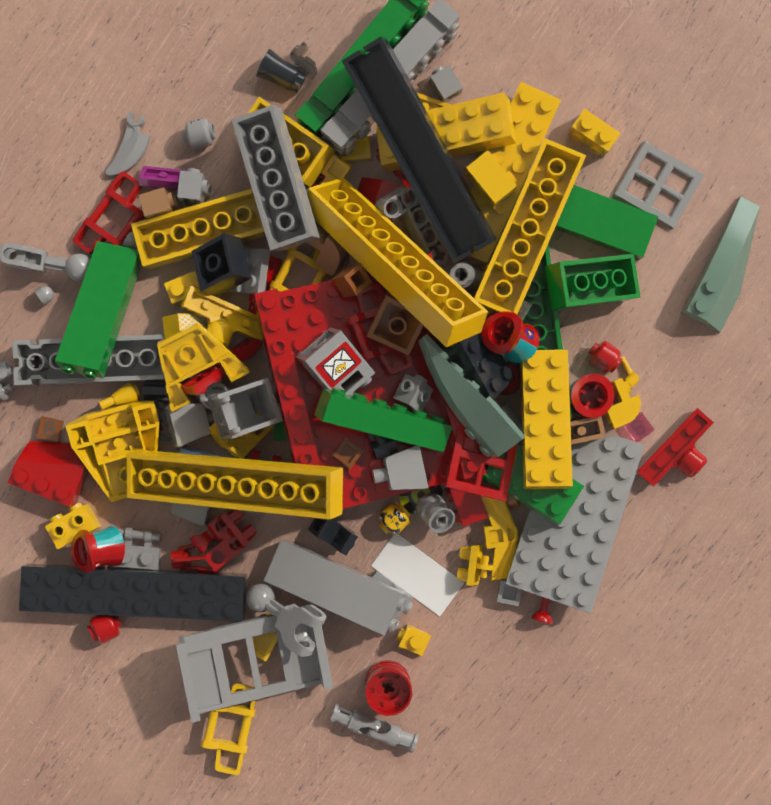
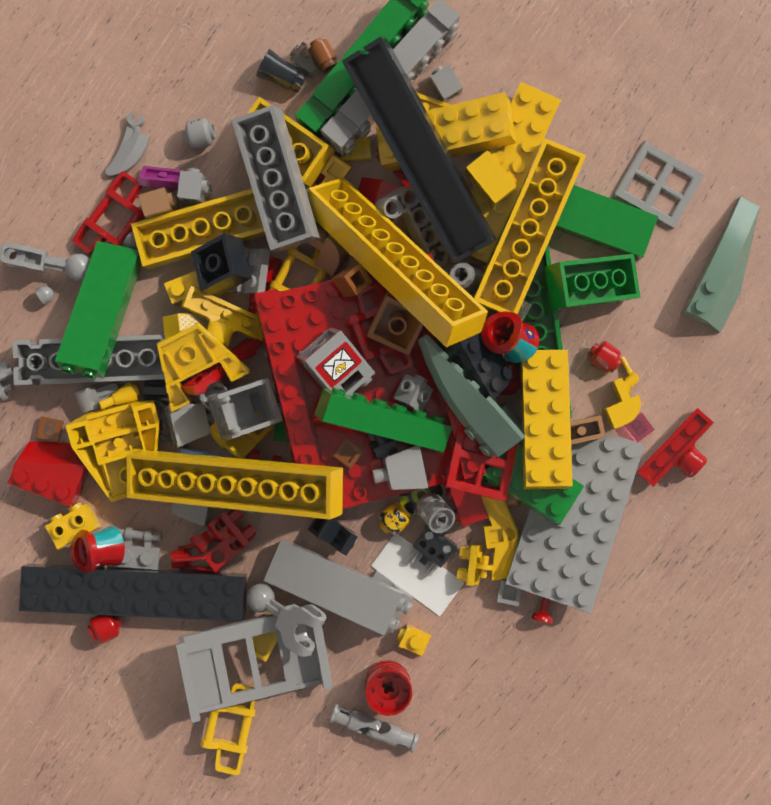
(89, 396): none -> light grey axle
(322, 54): none -> dark orange brick
(440, 542): none -> black piece
(591, 395): red hat -> none
(594, 133): yellow brick -> none

